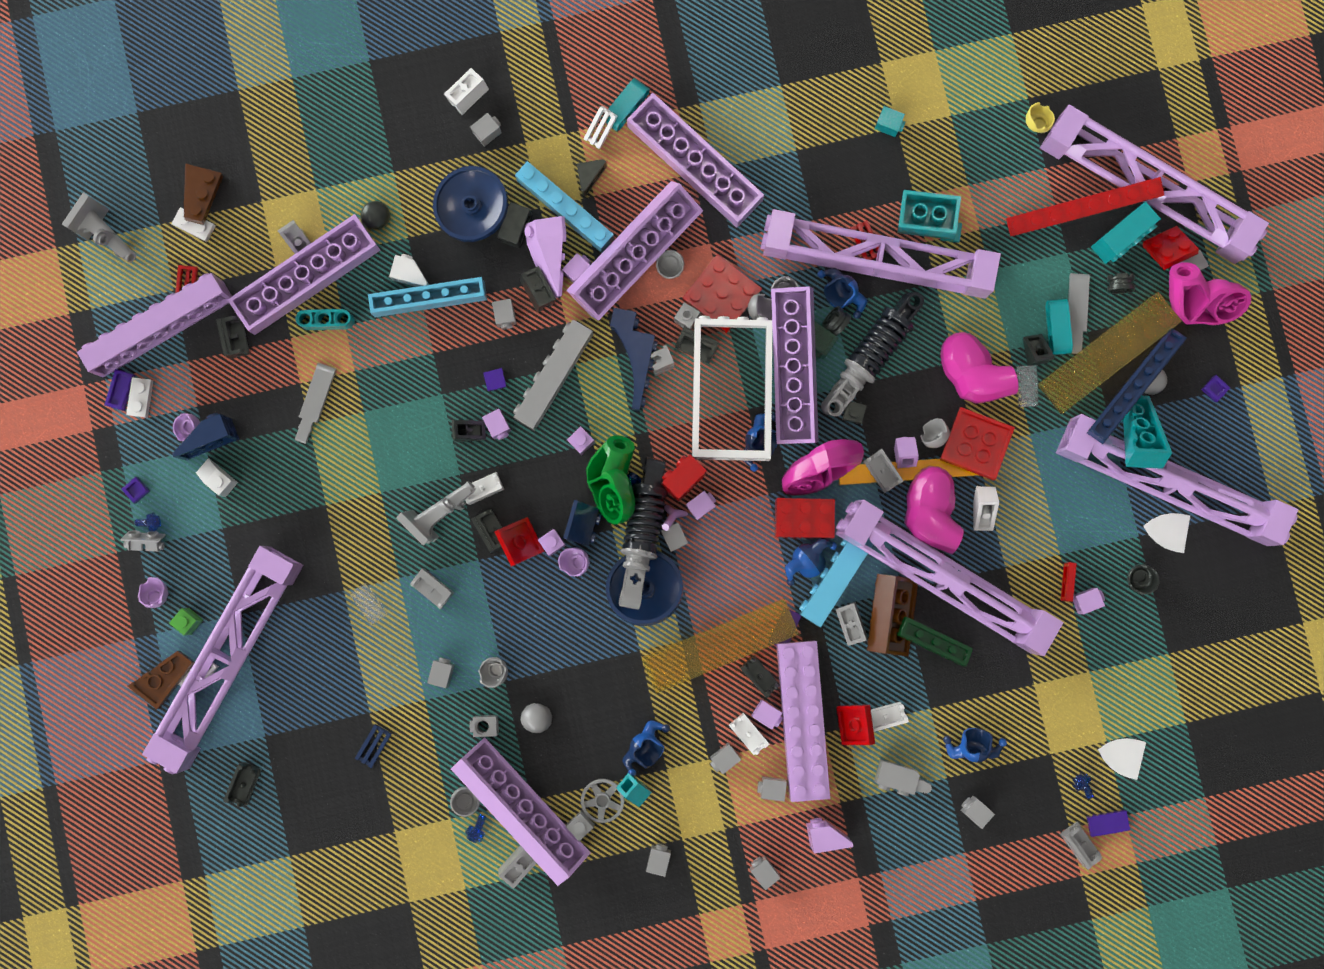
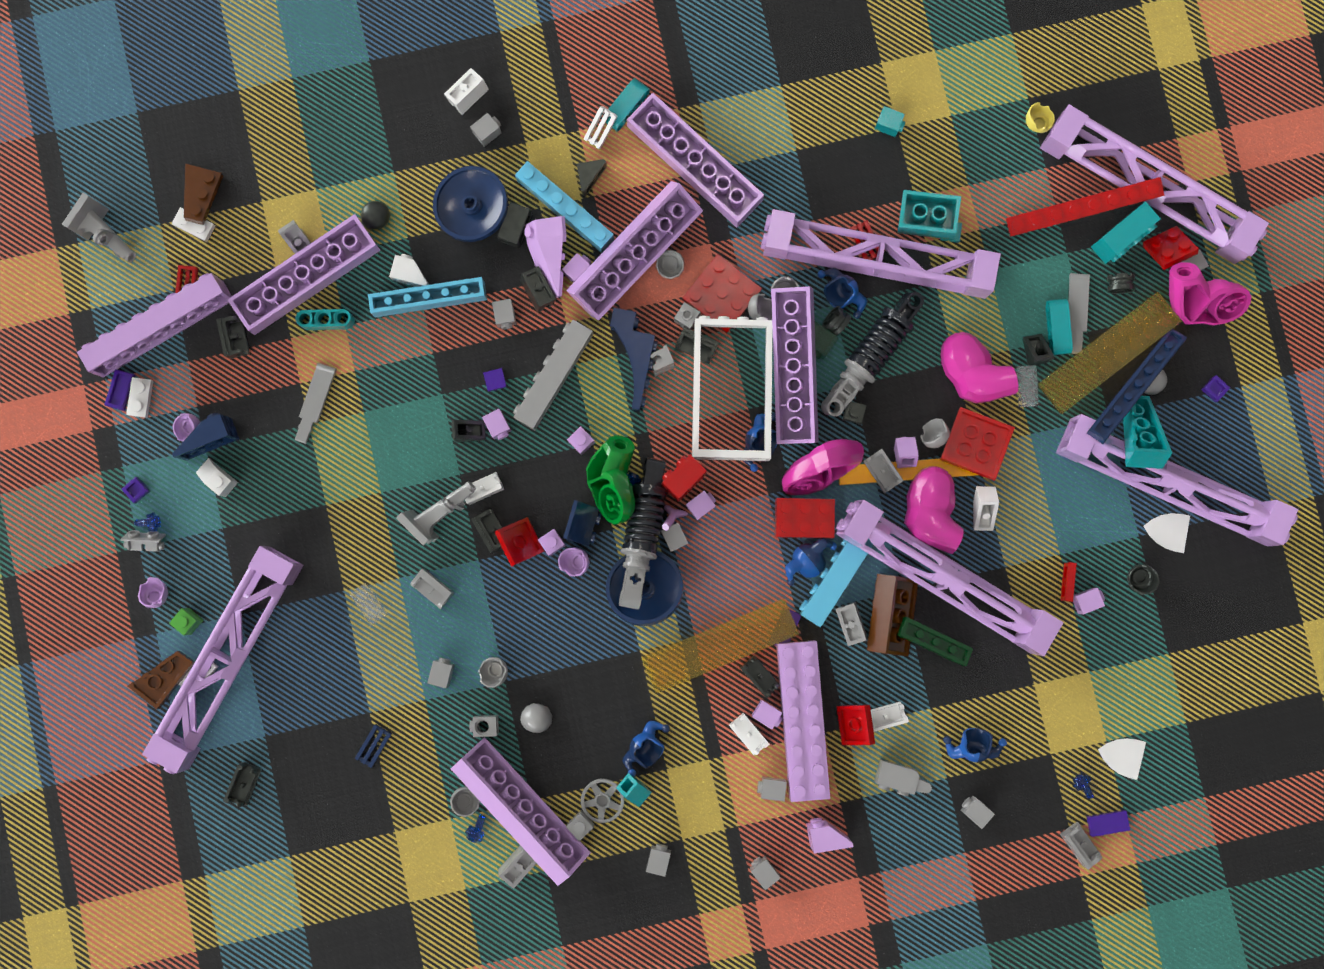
(724, 759): light grey brick -> none

